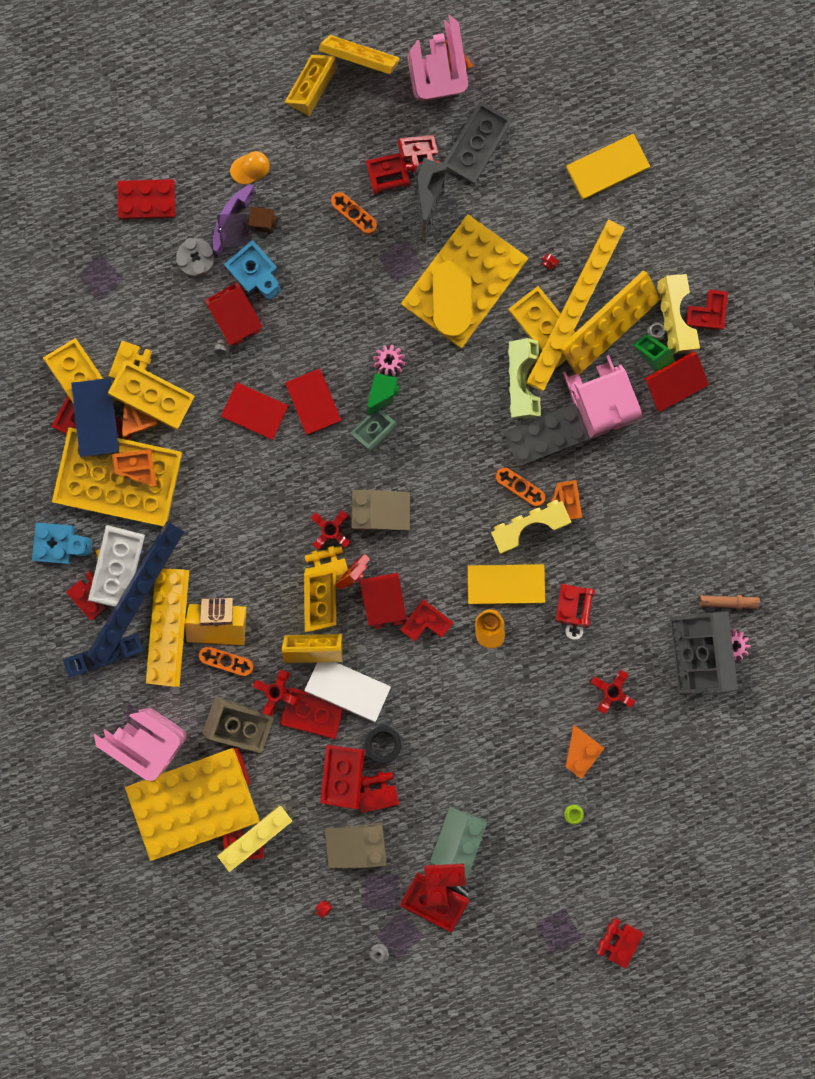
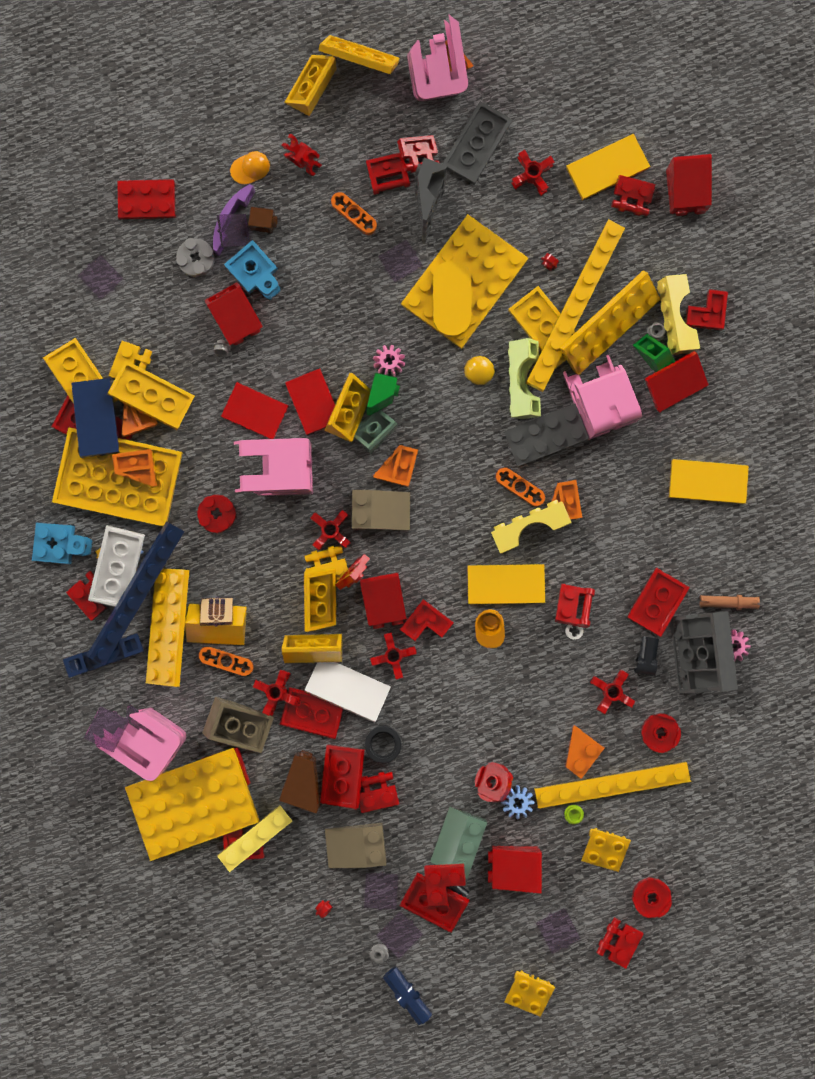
(106, 729): none -> clear purple piece
(210, 504): none -> red plate
(285, 466): none -> bright pink piece
(301, 155): none -> red pin
(302, 783): none -> reddish brown slope
(349, 408): none -> yellow slope
(395, 664): none -> red pin
(398, 466): none -> orange wing
(407, 996): none -> dark blue piece
(479, 370): none -> yellow hair
(503, 782): none -> plate
(516, 868): none -> red slope
(524, 803): none -> light blue gear
(529, 993): none -> yellow hinge
(532, 165): none -> red pin
(605, 849): none -> yellow hinge
(612, 785): none -> yellow plate
(635, 190): none -> red plate
(647, 659): none -> black piece
(652, 909): none -> red plate
(658, 602): none -> red plate
(666, 742): none -> red plate
(690, 184): none -> red slope
(708, 481): none -> yellow tile

